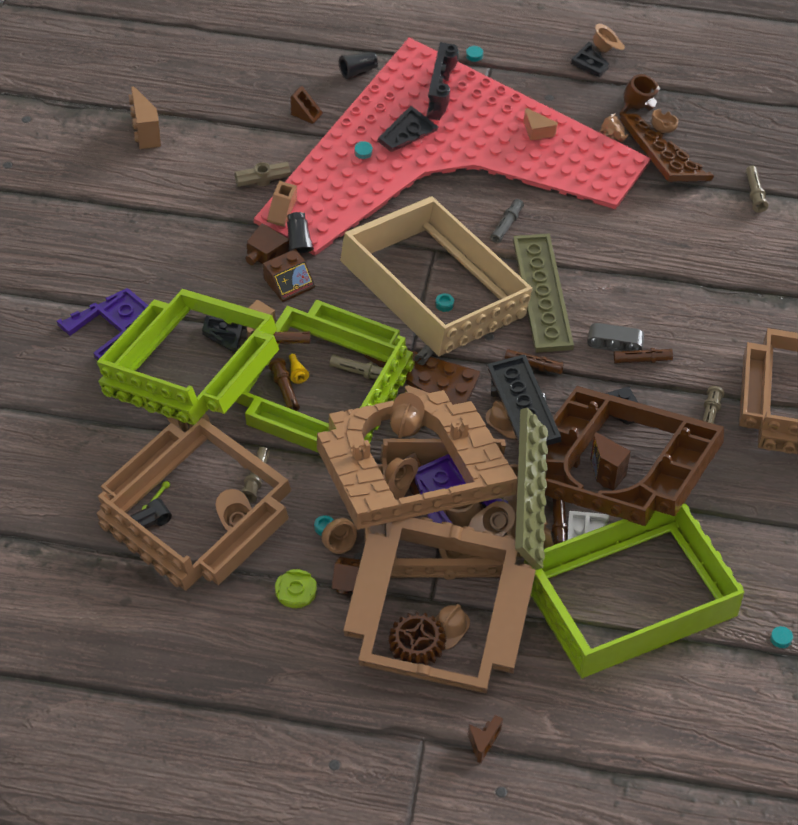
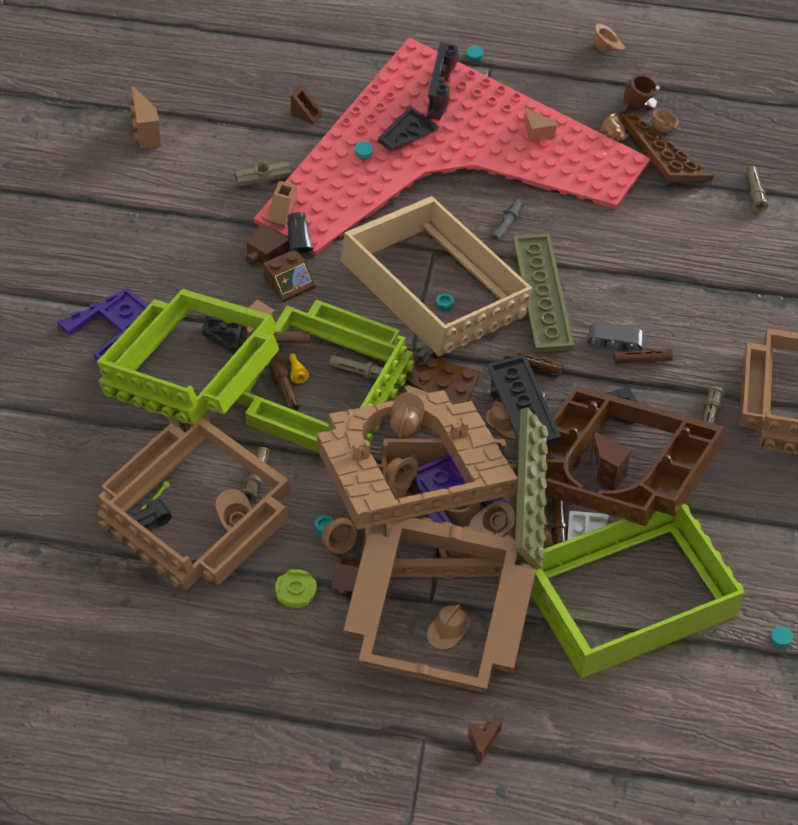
(358, 63): black plant -> none
(410, 630): reddish brown gear -> none
(590, 61): black wing -> none

